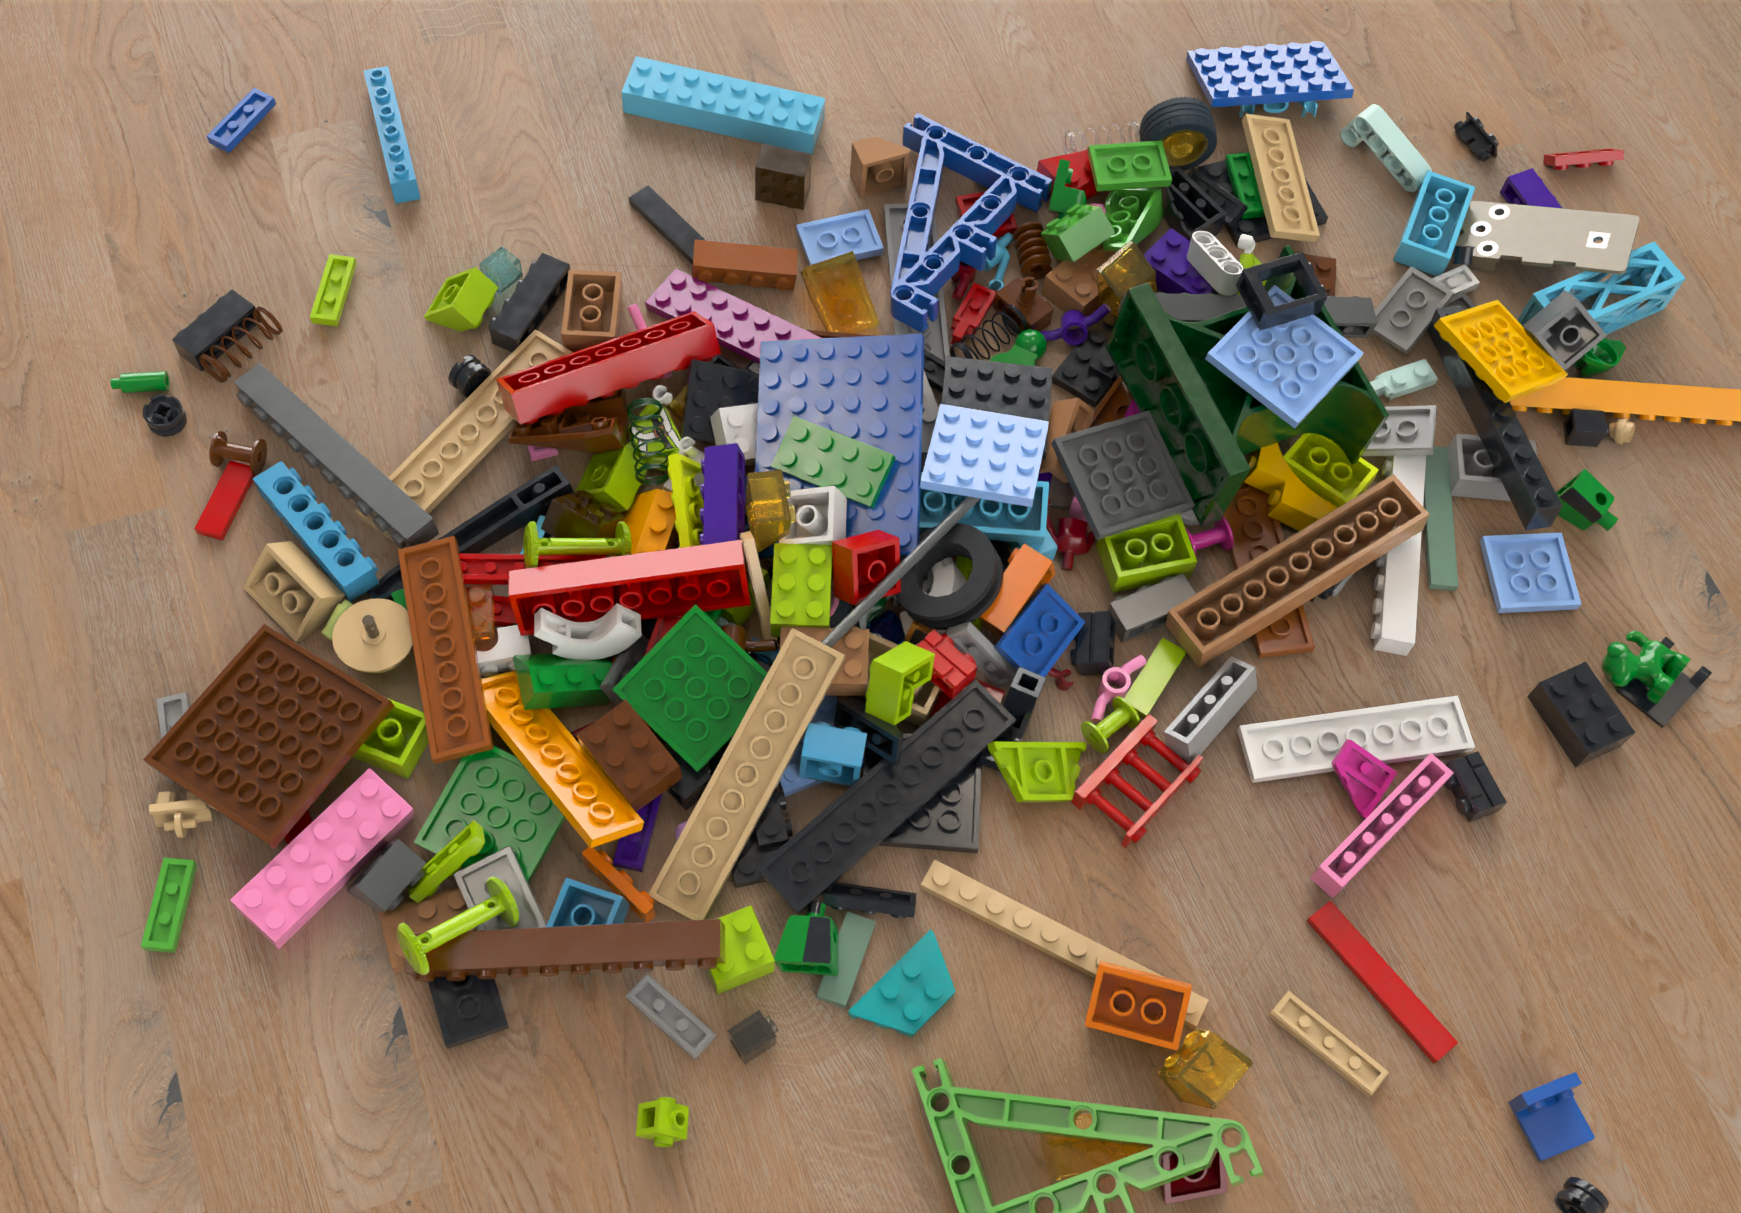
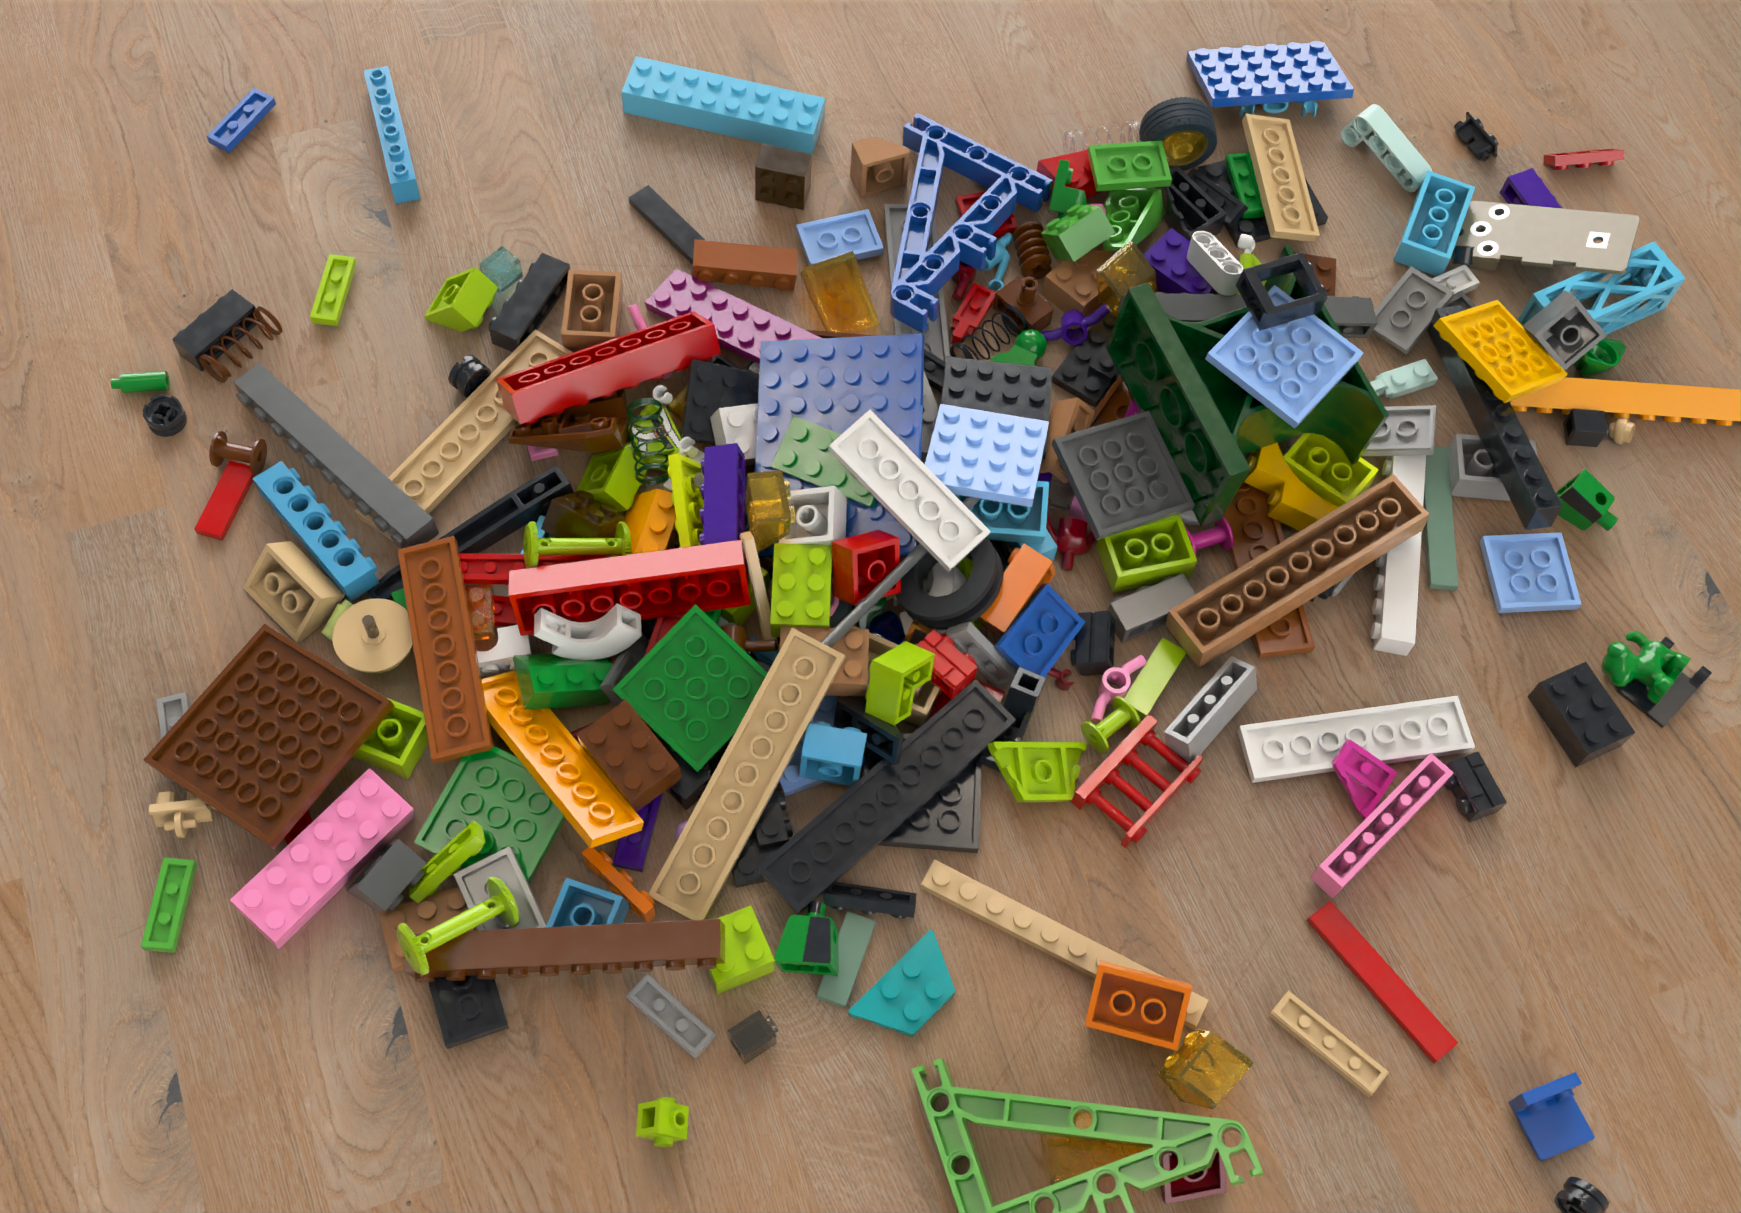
(909, 490): none -> white plate

